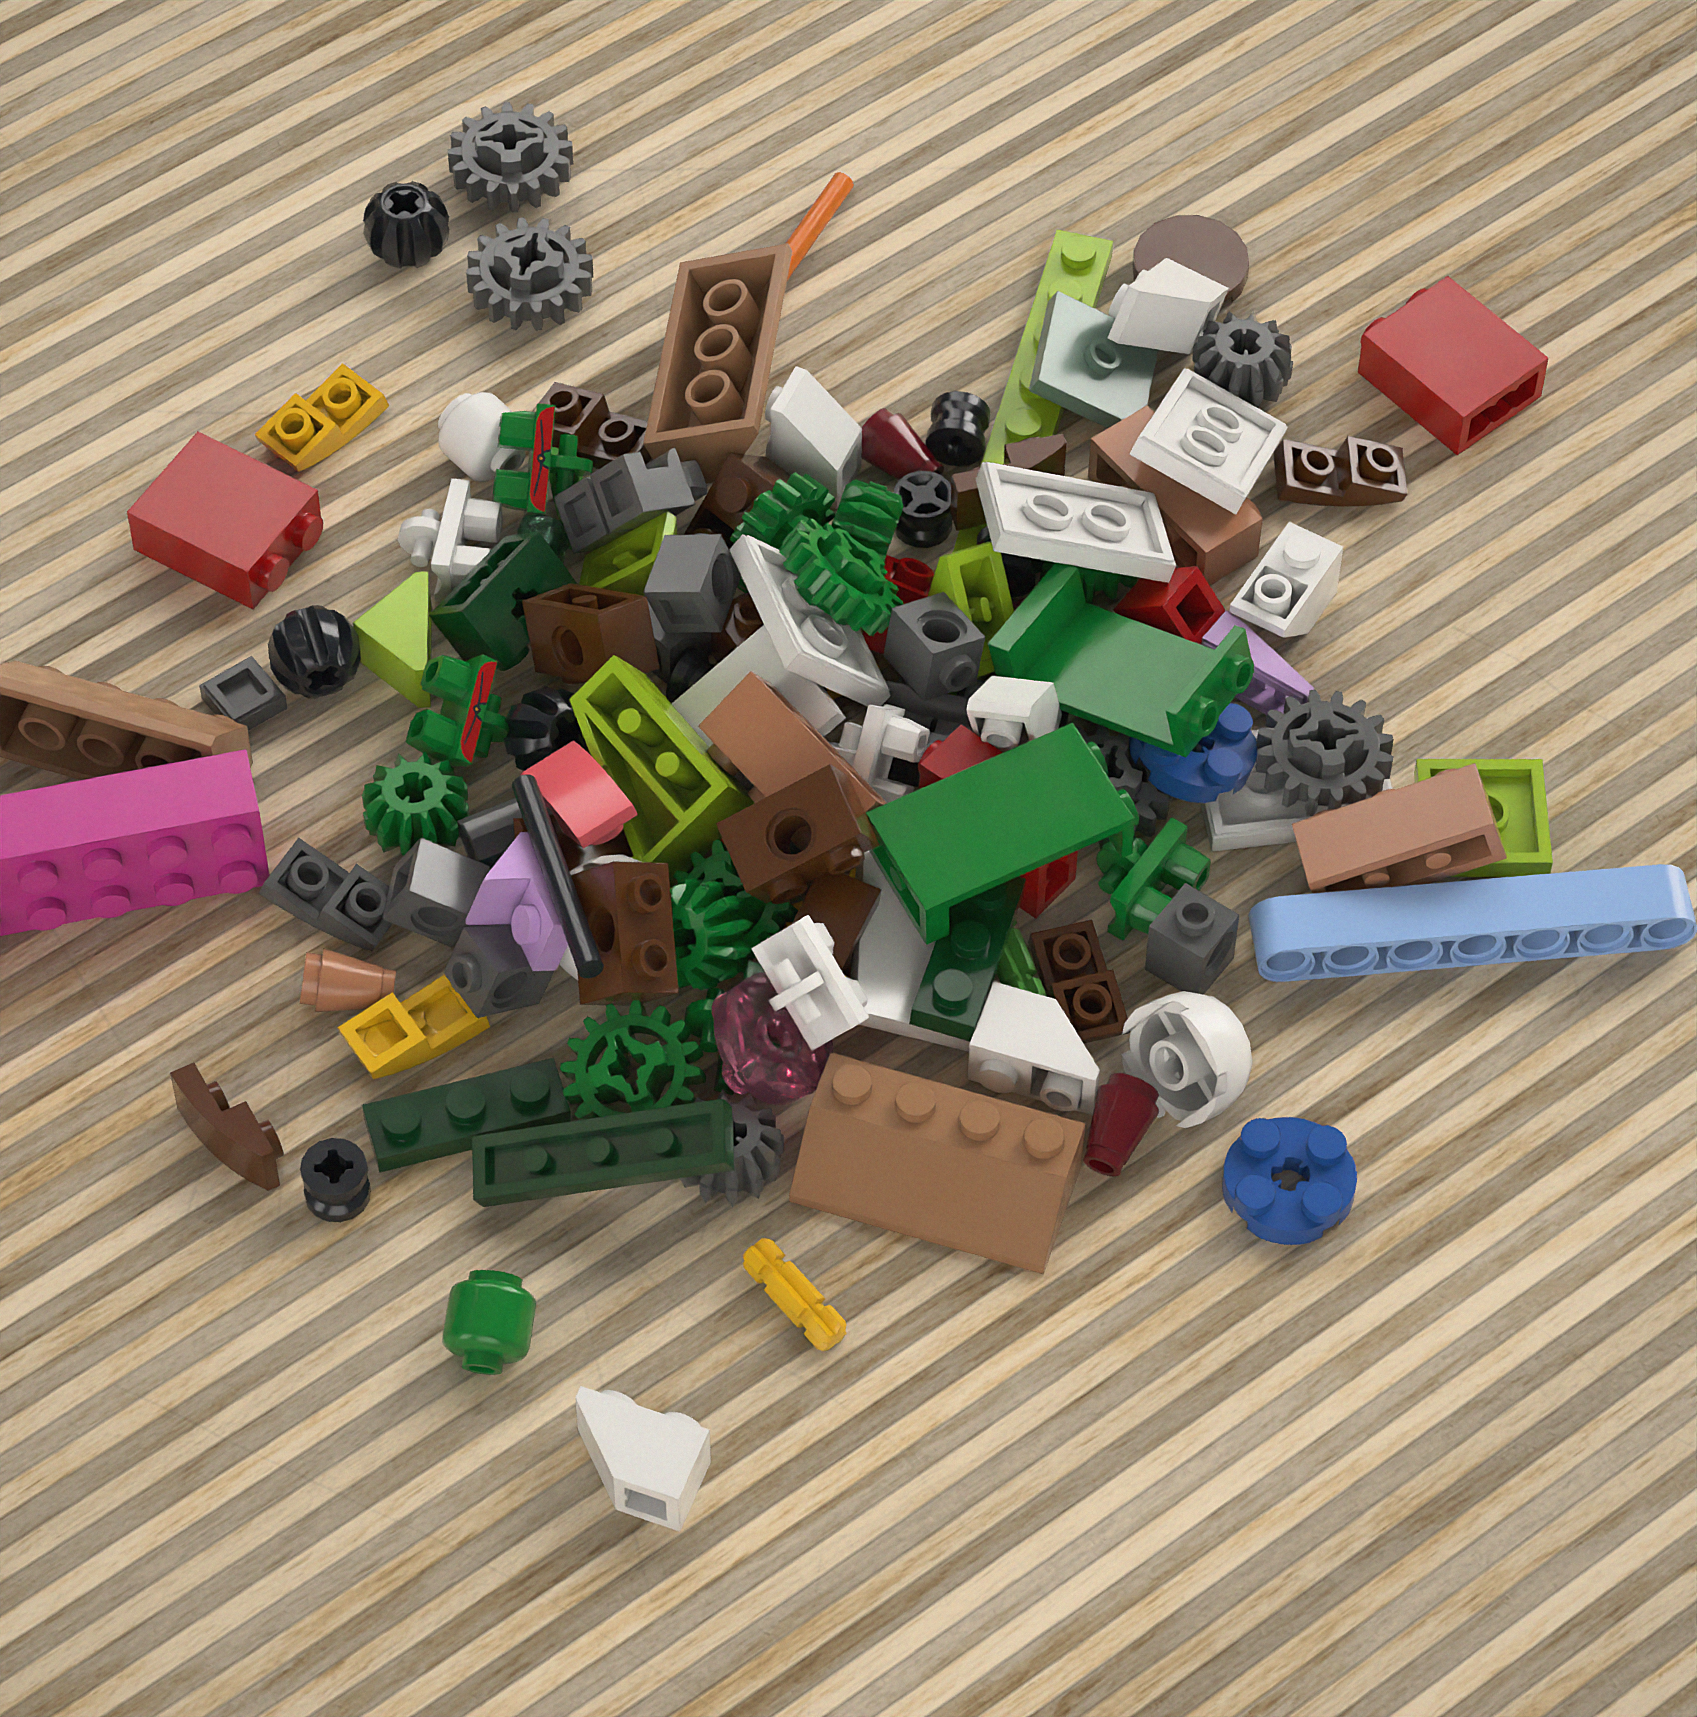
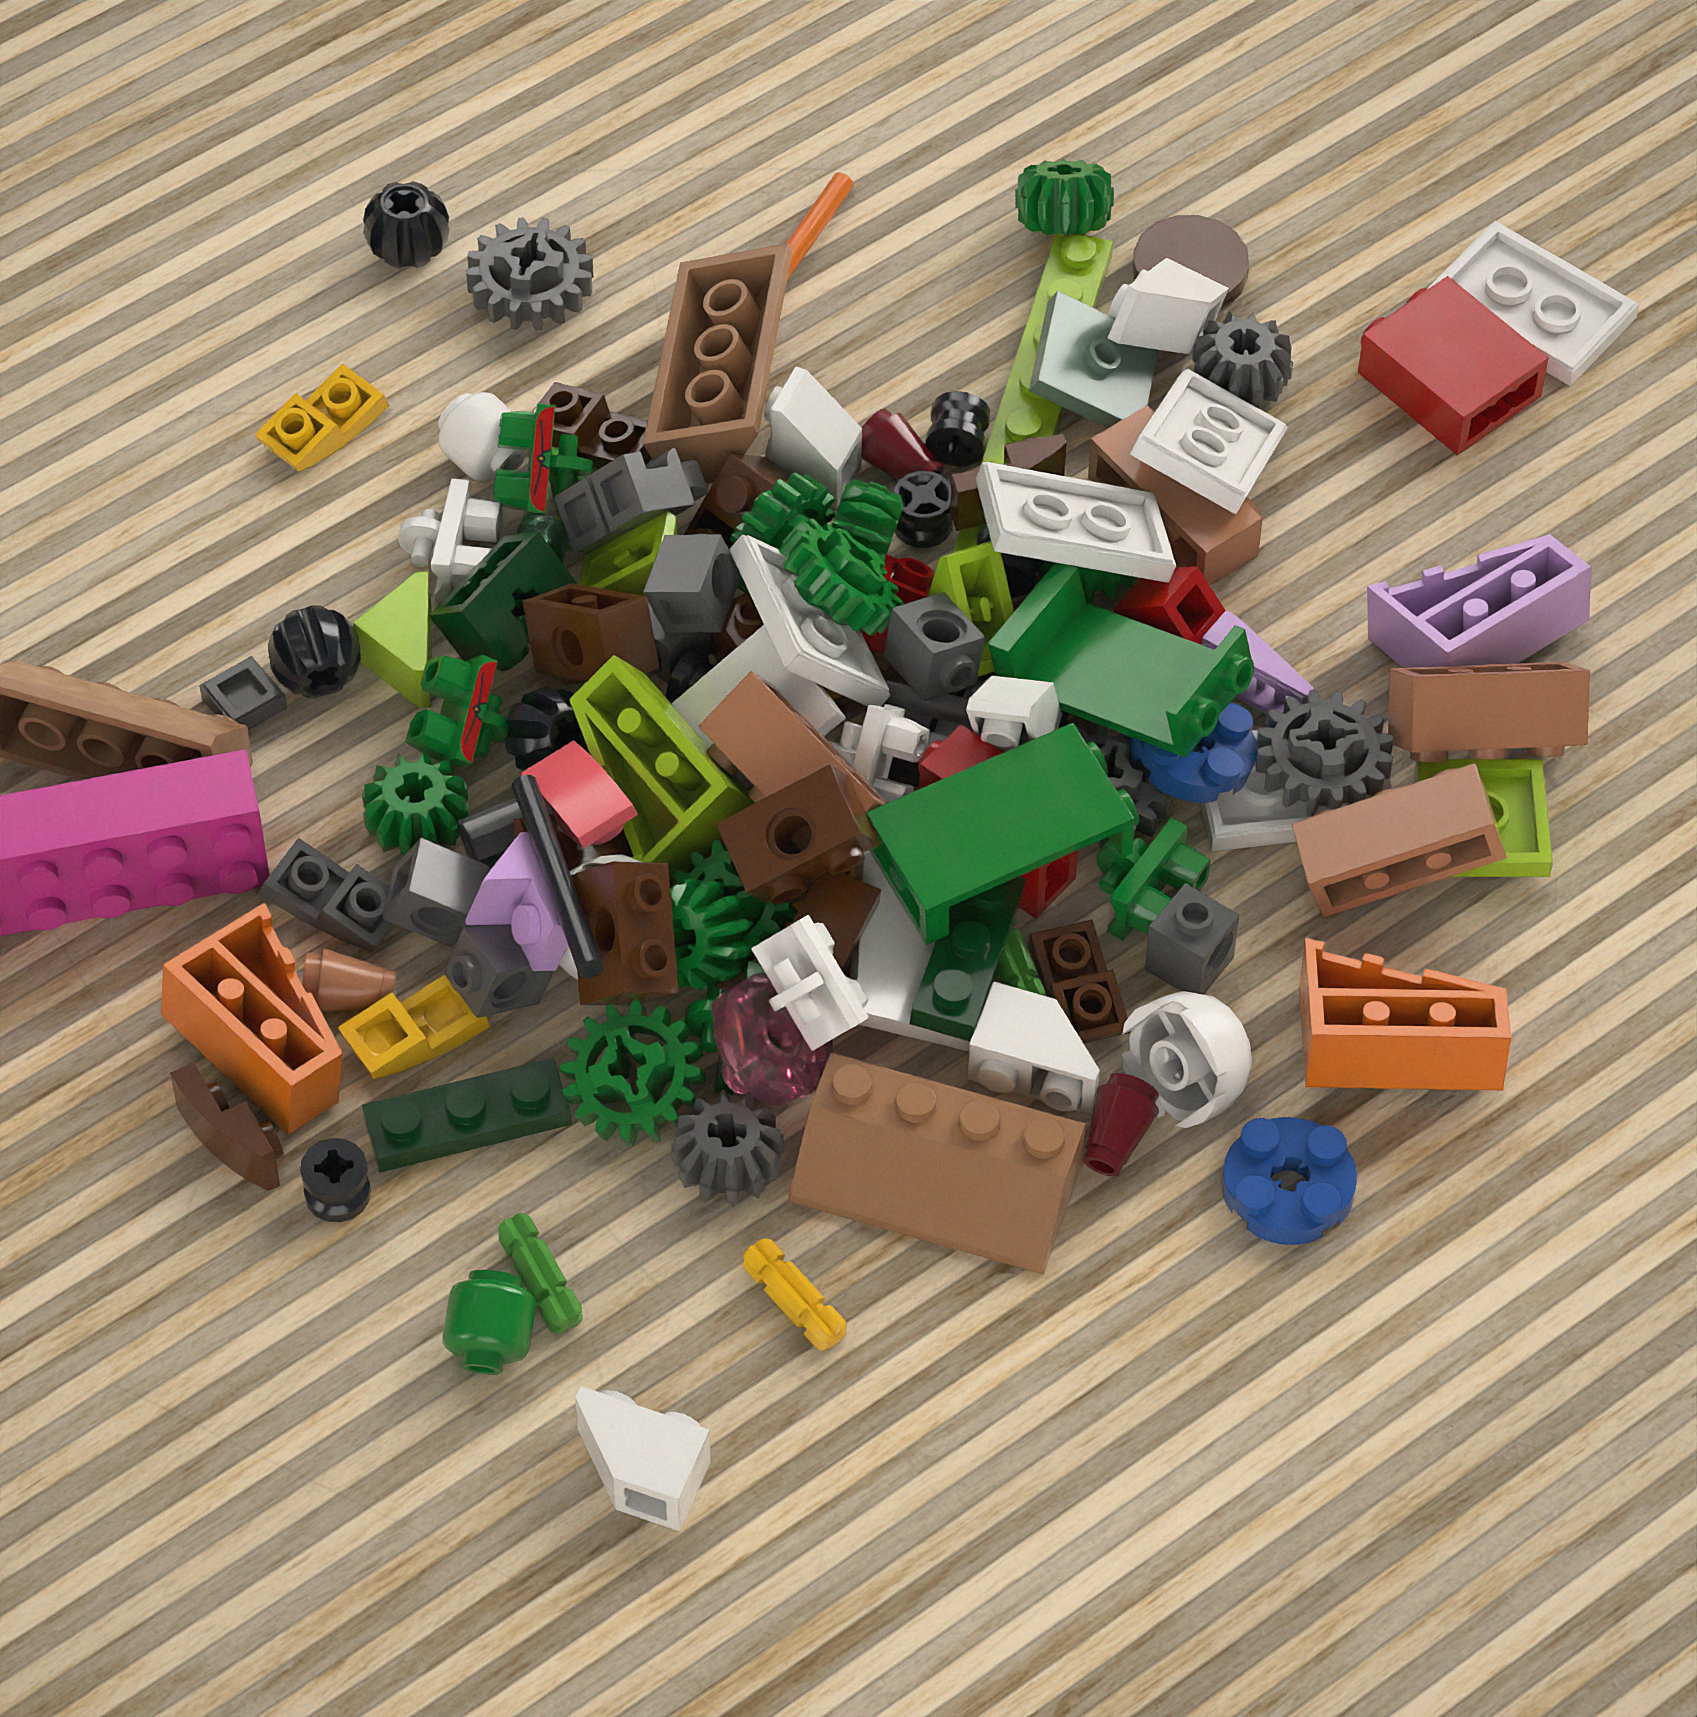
(226, 520): brick -> none
(254, 1019): none -> orange wedge
(510, 157): dark grey gear -> none
(540, 1273): none -> bright green axle
(603, 1153): dark green plate -> none
(1064, 197): none -> green gear
(1291, 583): white slope -> none
(1353, 475): reddish brown slope -> none
(1399, 1028): none -> orange wedge
(1472, 923): light blue beam -> none
(1483, 612): none -> lavender wedge
(1488, 709): none -> nougat brick
(1543, 299): none -> white tile

